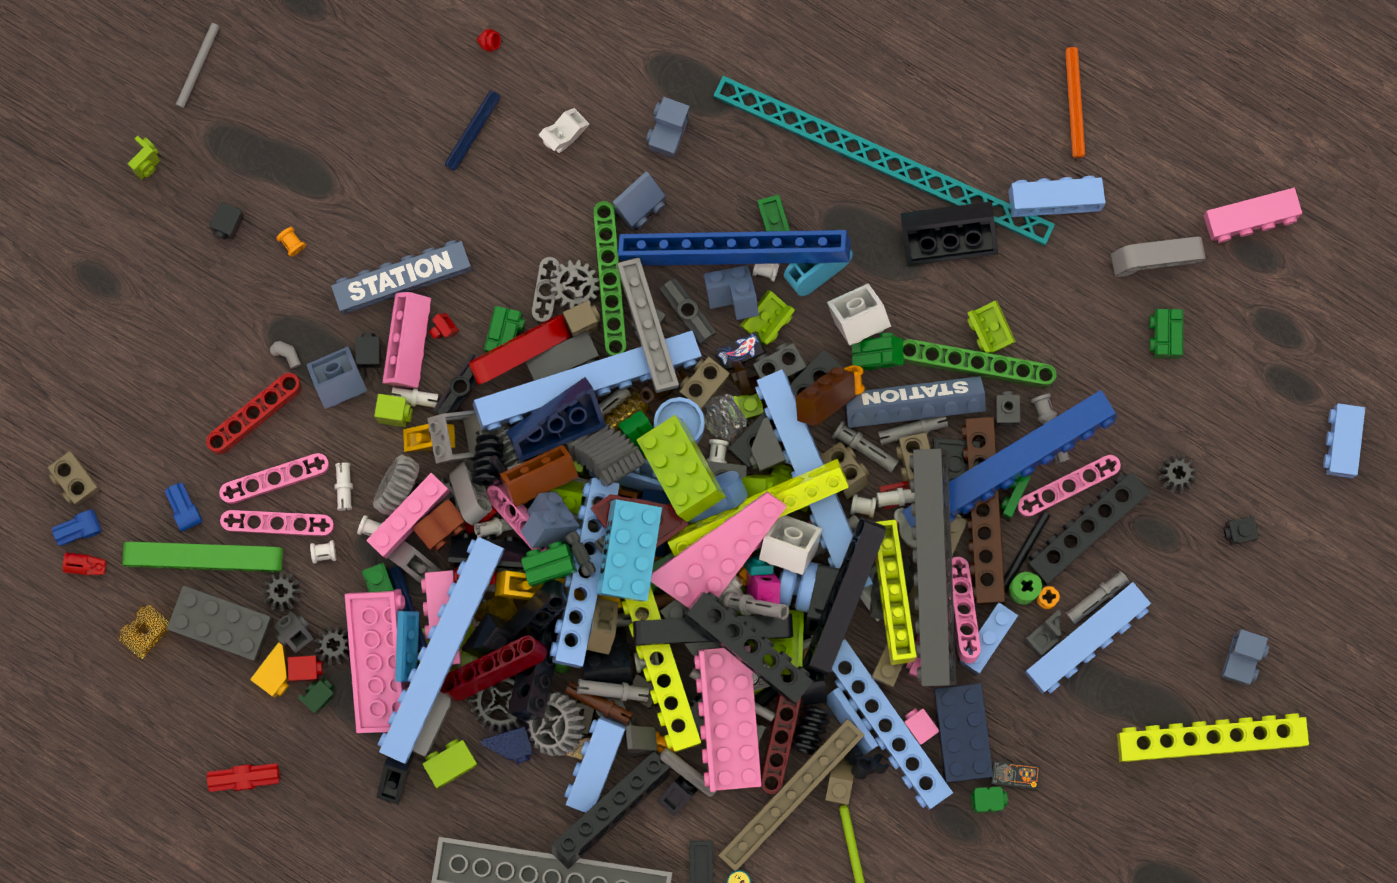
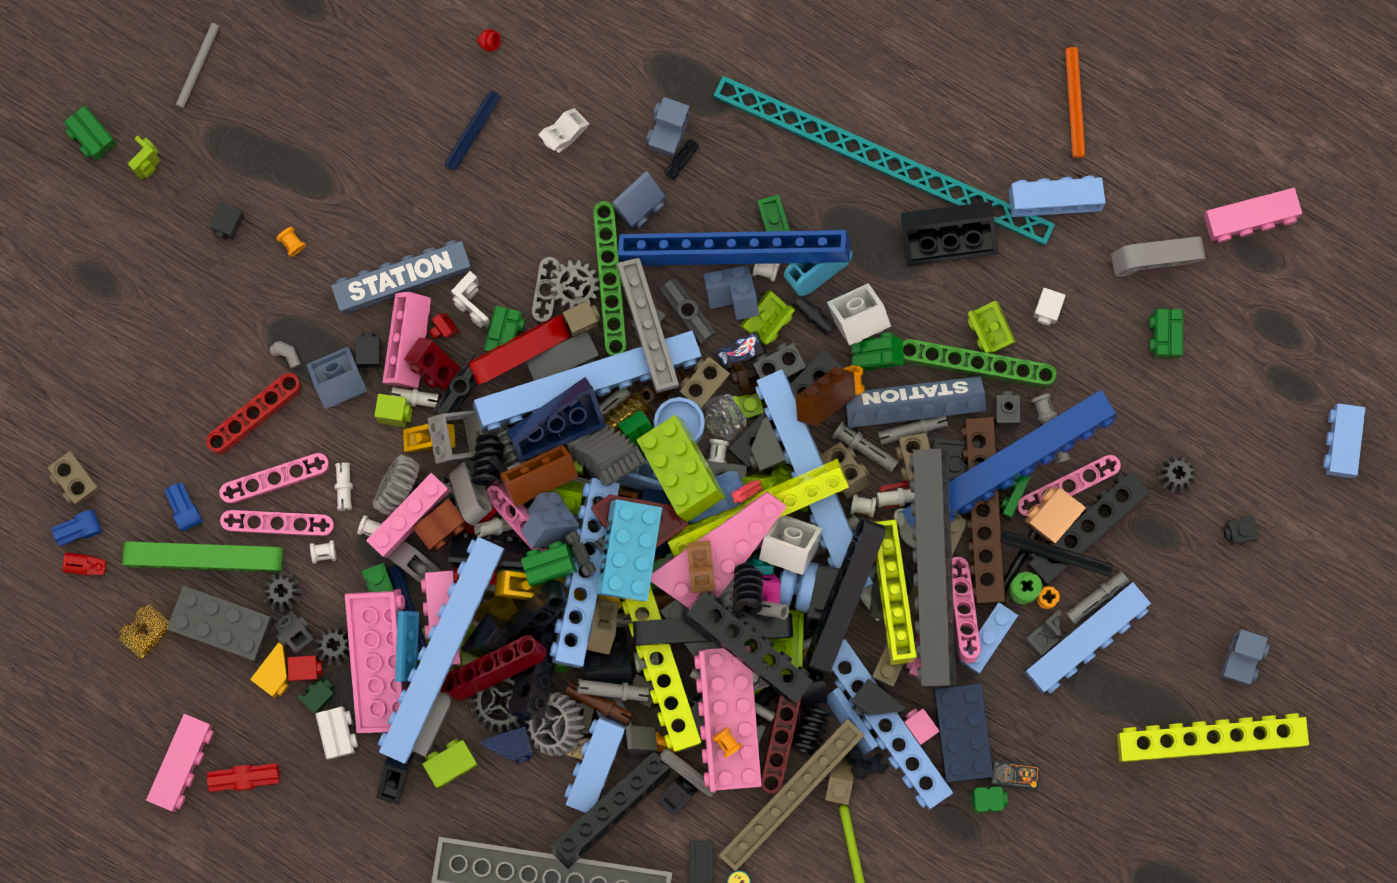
(90, 133): none -> green brick
(179, 763): none -> bright pink brick
(336, 732): none -> white brick
(434, 360): none -> dark red brick
(468, 289): none -> white bracket
(681, 159): none -> black axle
(700, 566): none -> medium nougat slope
(726, 742): none -> light orange bush
(746, 491): none -> coral axle
(747, 590): none -> black piece
(813, 315): none -> black pin
(874, 701): none -> black slope
(1048, 307): none -> white brick
(1054, 514): none -> light nougat slope
(1056, 553): none -> black axle

